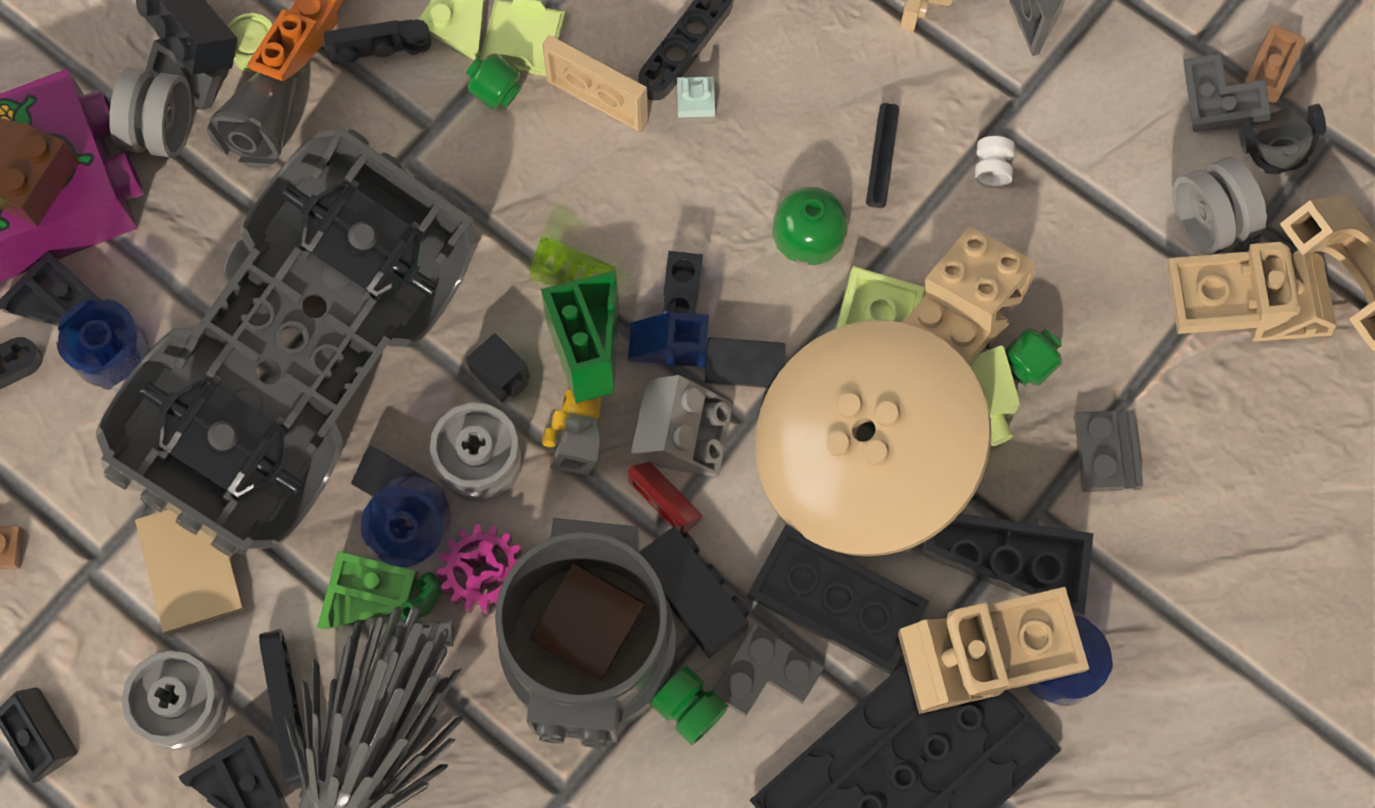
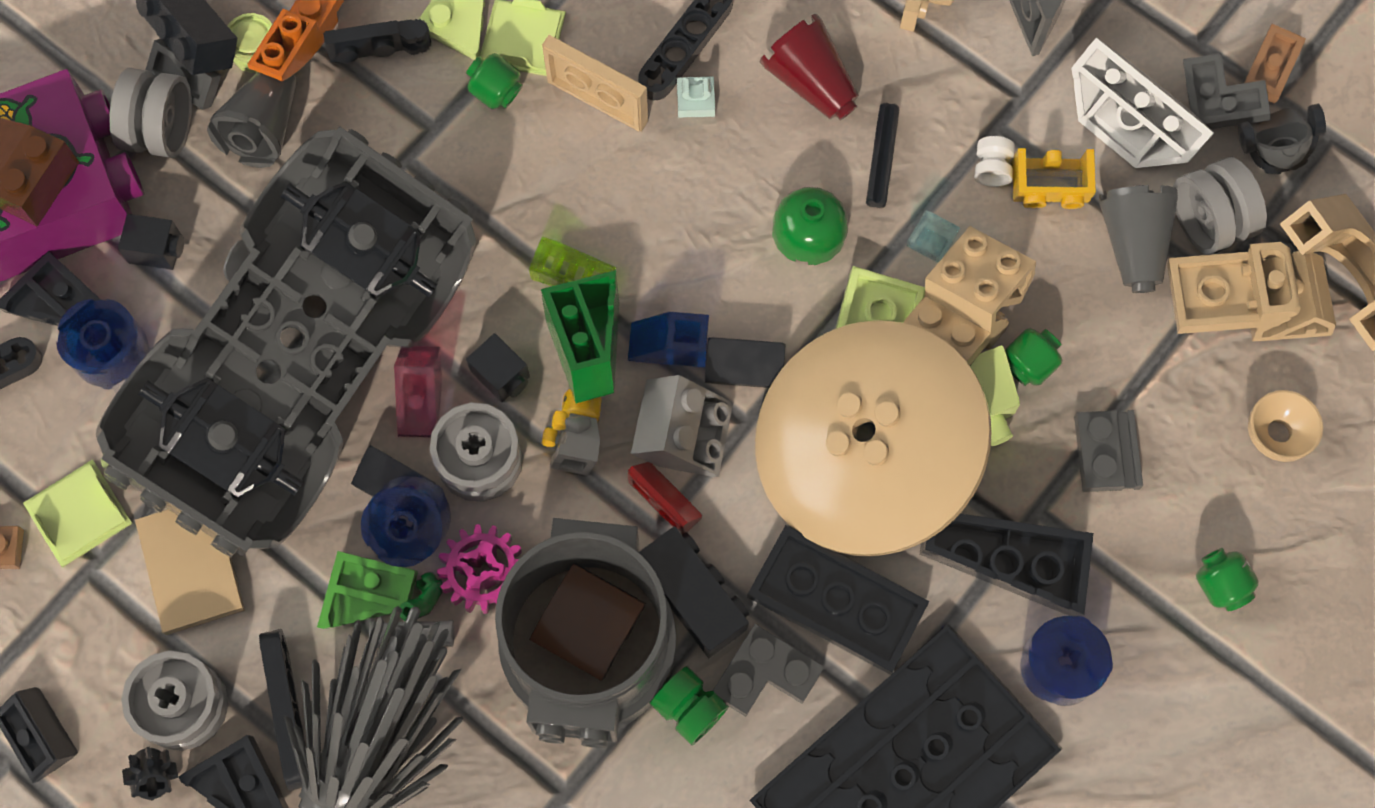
(77, 513): none -> yellowish green piece
(150, 241): none -> black brick
(150, 773): none -> black gear
(418, 390): none -> clear pink slope
(682, 282): black leg -> none
(813, 69): none -> dark red cone
(933, 236): none -> clear light blue tile
(991, 649): tan piece -> none
(1053, 179): none -> yellow window
(1134, 111): none -> white wedge
(1140, 232): none -> dark grey cone
(1227, 579): none -> green head
(1296, 414): none -> tan piece

